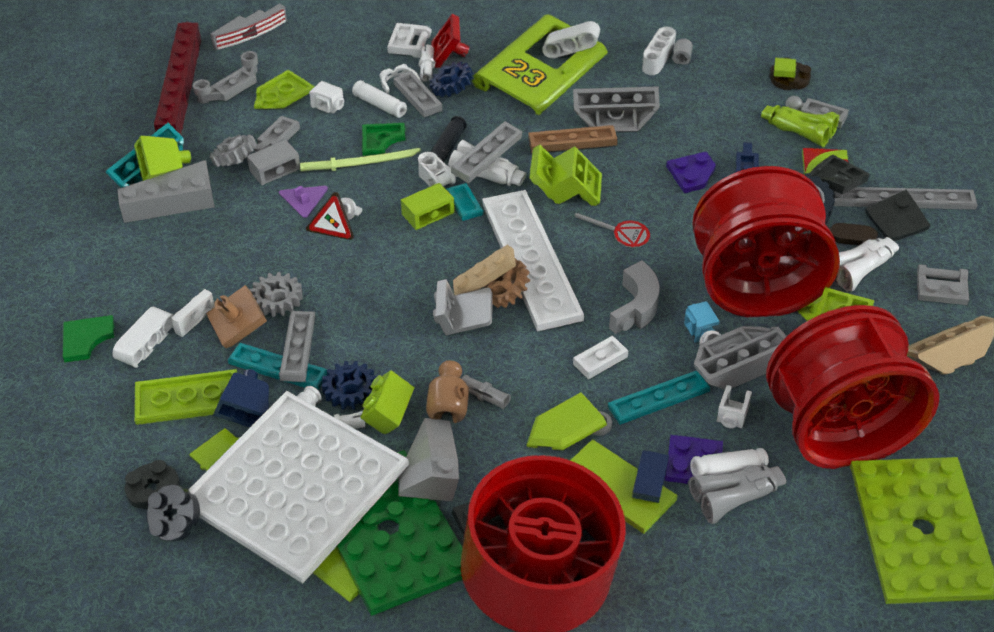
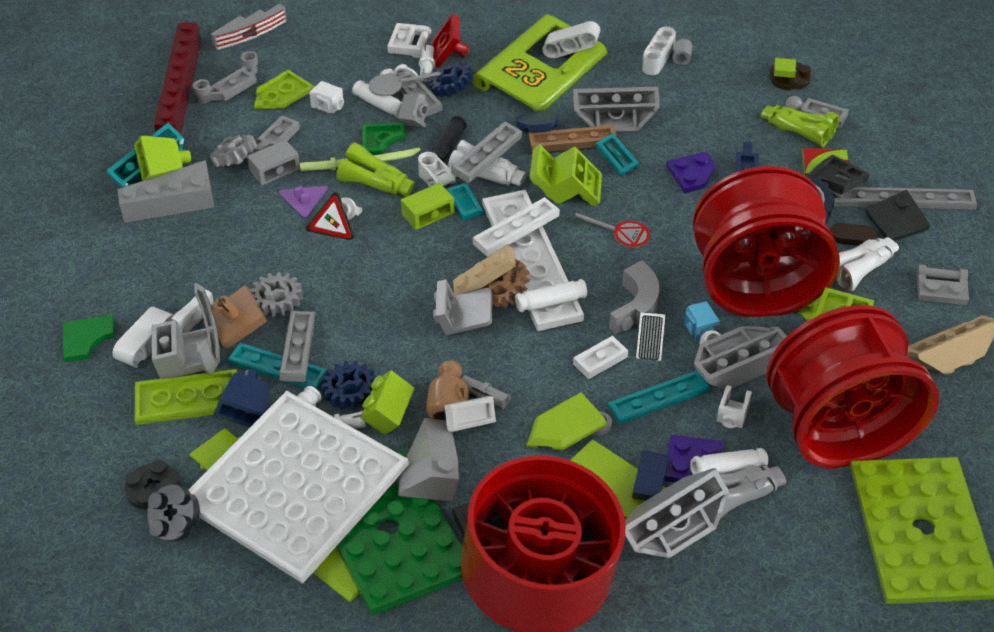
(189, 352): none -> light grey piece
(384, 178): none -> lime piece
(390, 84): none -> light grey piece
(413, 110): none -> light grey brick
(470, 413): none -> white tile
(516, 226): none -> white plate
(537, 121): none -> dark blue tile
(551, 295): none -> white axle
(621, 167): none -> teal tile
(650, 336): none -> sticker
(677, 515): none -> light grey wedge

